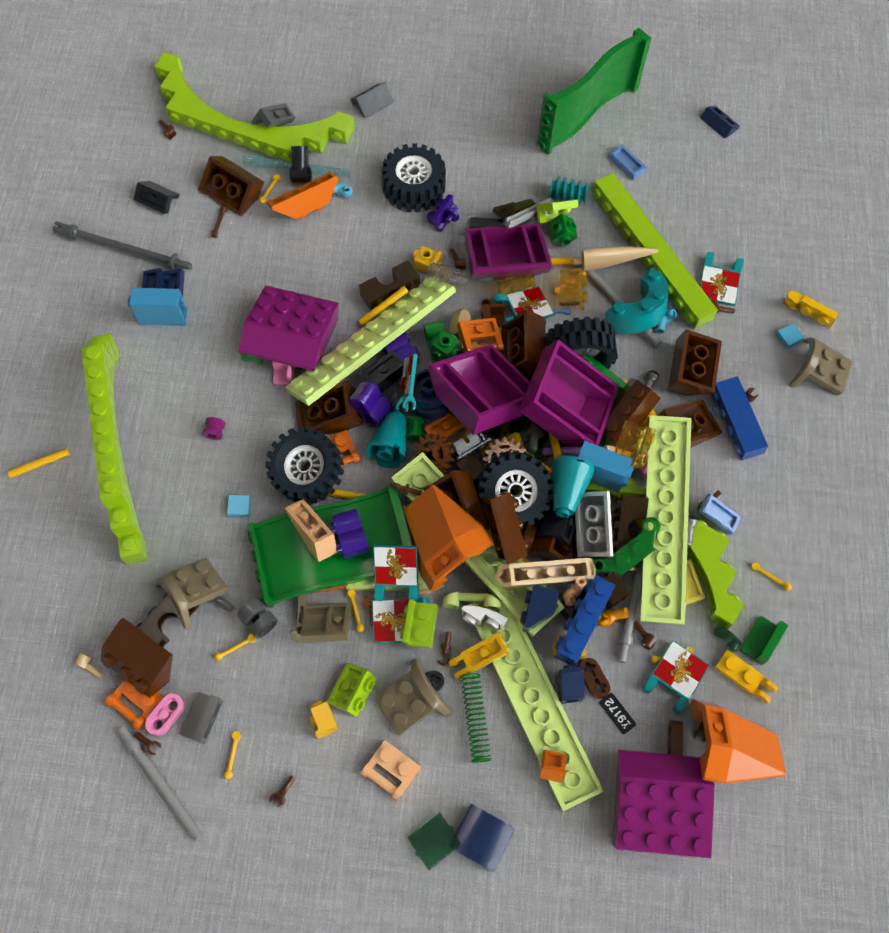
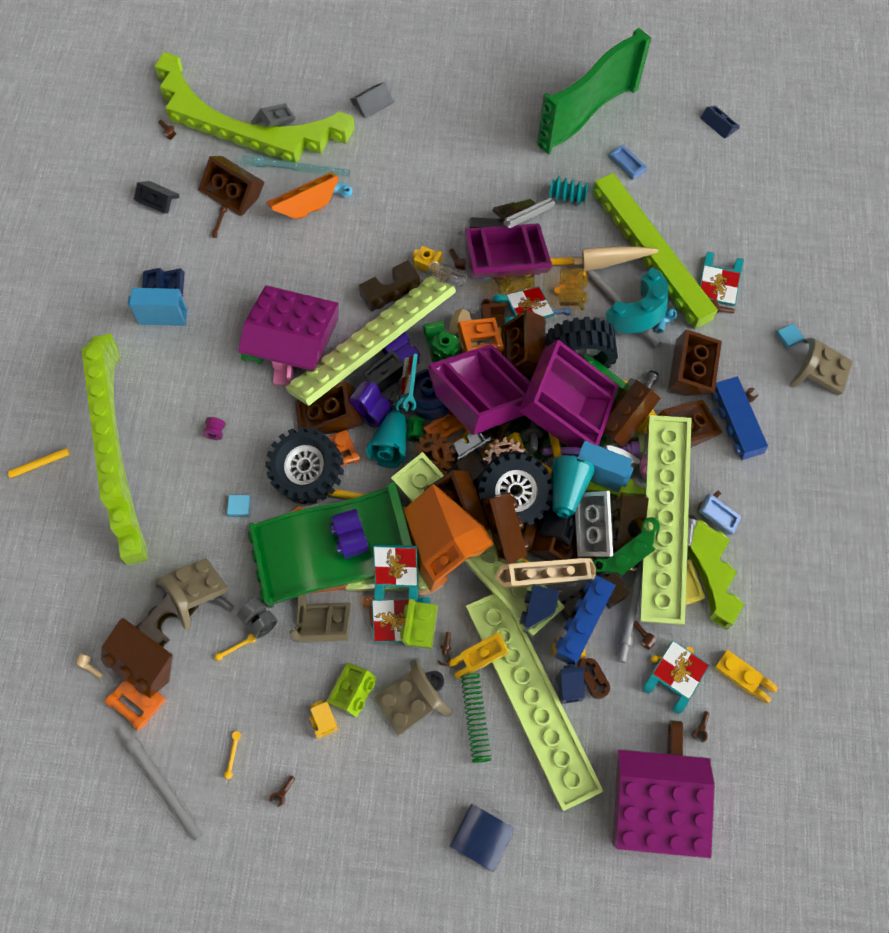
(72, 232): dark grey bar -> none
(147, 742): reddish brown hand -> none
(165, 714): bright pink plate -> none
(201, 717): dark grey panel -> none
(276, 178): yellow hinge -> none
(300, 170): black piece -> none
(312, 530): light nougat slope -> none
(351, 594): yellow hinge -> none
(382, 306): yellow bar -> none
(396, 764): light nougat plate -> none
(406, 488): reddish brown hand -> none
(413, 177): black wheel -> none
(434, 841): clear green piece -> none
(445, 213): dark purple hips -> none
(453, 600): yellowish green bar -> none
(476, 615): white slope -> none
(549, 211): lime bracket -> none
(553, 766): orange slope -> none
(562, 230): green brick -> none
(574, 591): light nougat arm -> none
(611, 615): light orange arm -> none
(617, 713): black sticker -> none
(635, 443): clear yellow bracket -> none
(733, 641): clear green arm -> none
(736, 747): orange wedge -> none
(756, 567): yellow hinge -> none
(763, 639): green panel -> none
(811, 308): yellow hinge -> none

